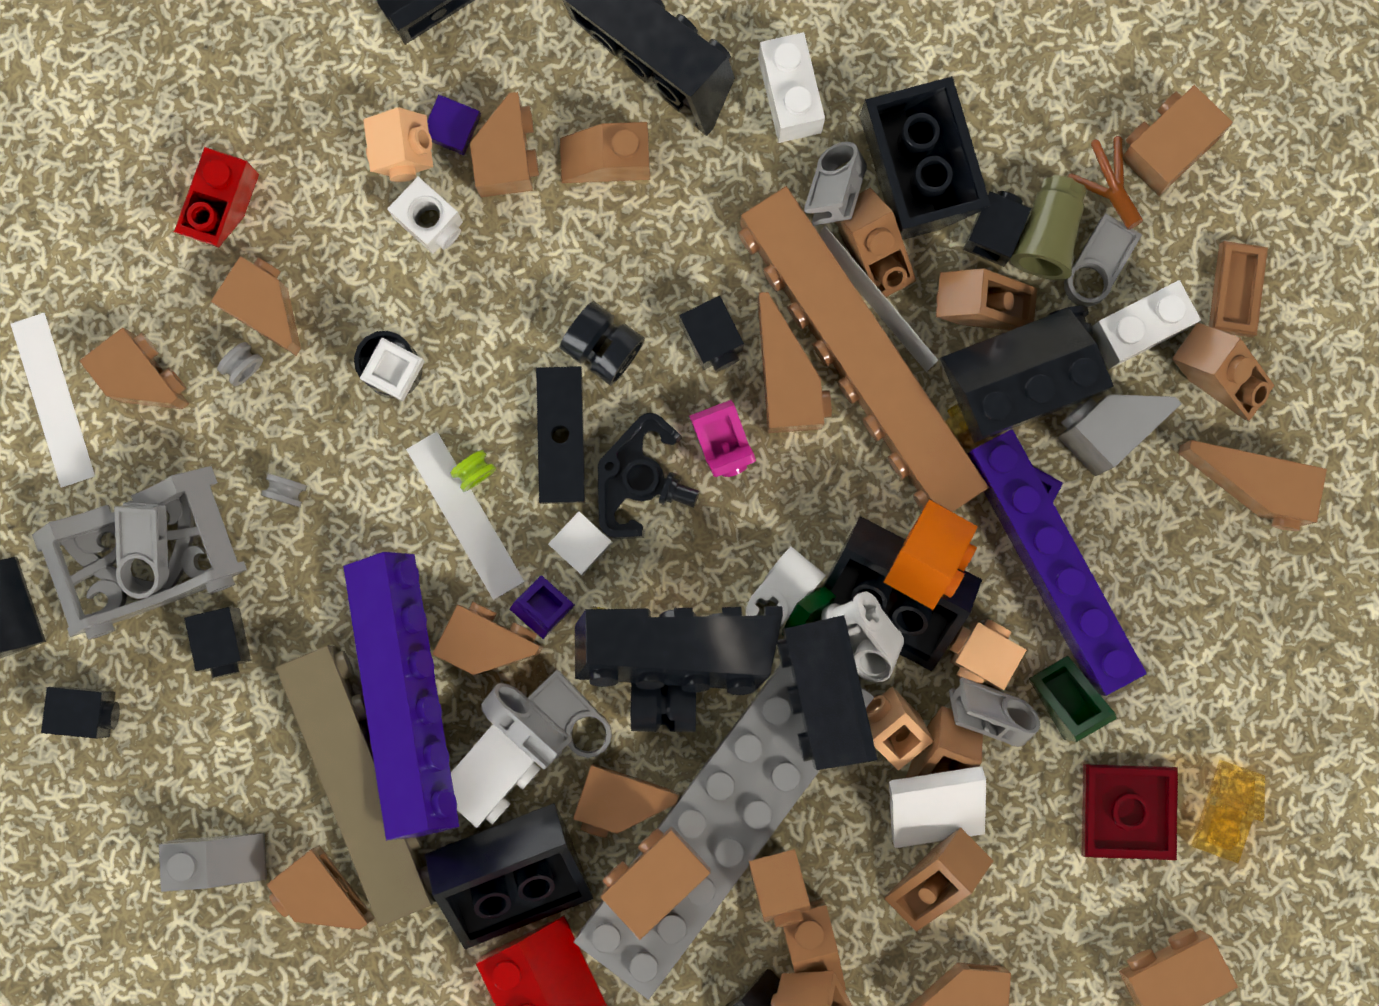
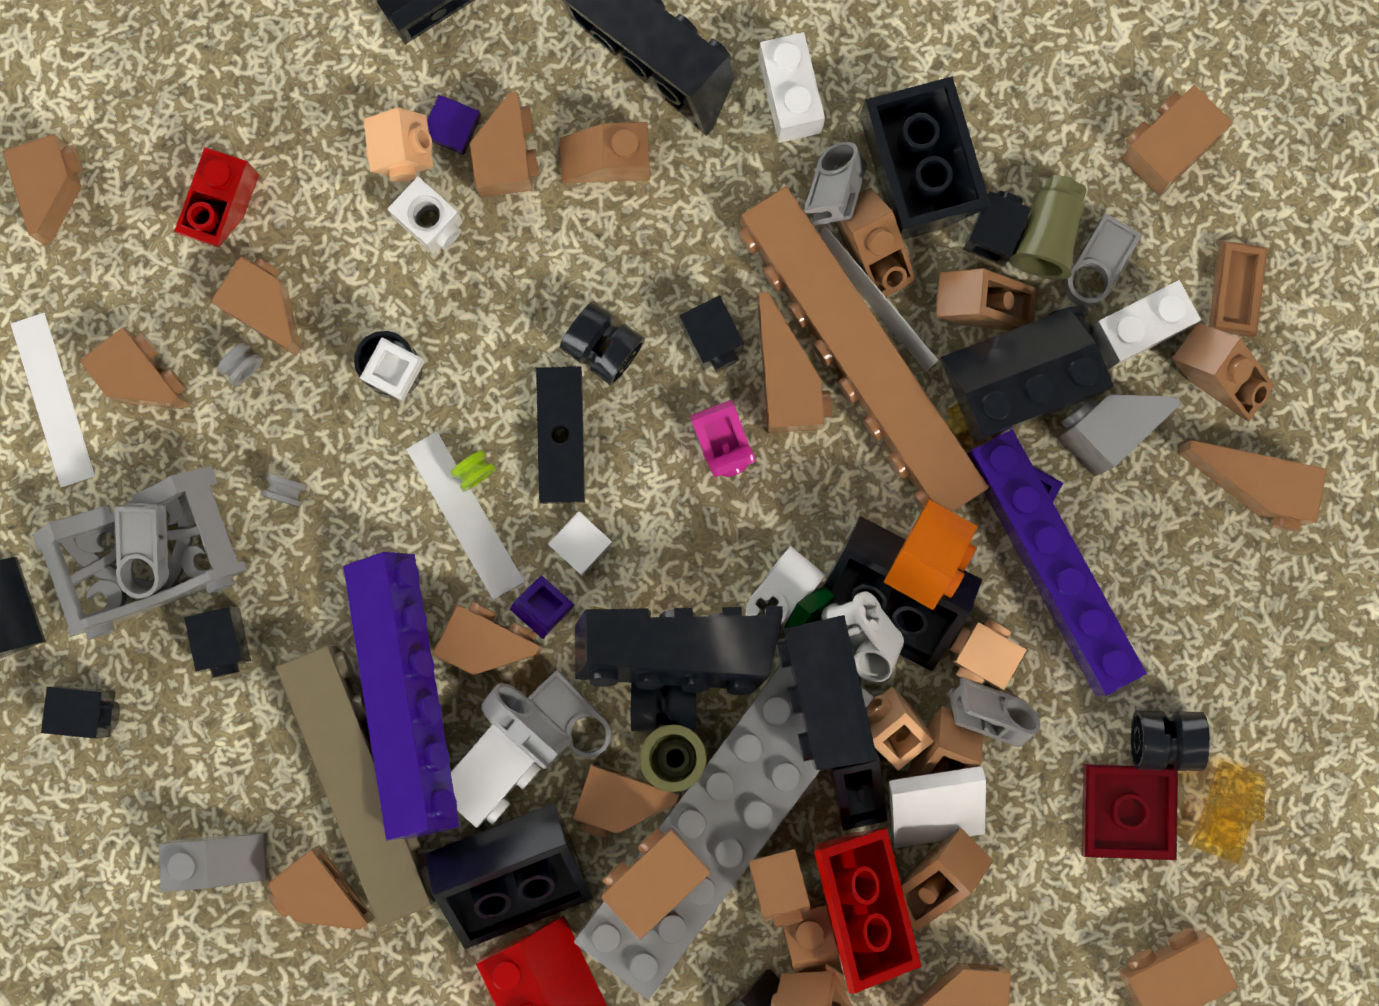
(44, 183): none -> medium nougat slope
(631, 475): black piece -> none
(655, 758): none -> olive plant
(859, 794): none -> black slope
(867, 908): none -> red slope
(1071, 700): dark green slope -> none
(1115, 181): dark orange plant -> none
(1173, 740): none -> black wheel

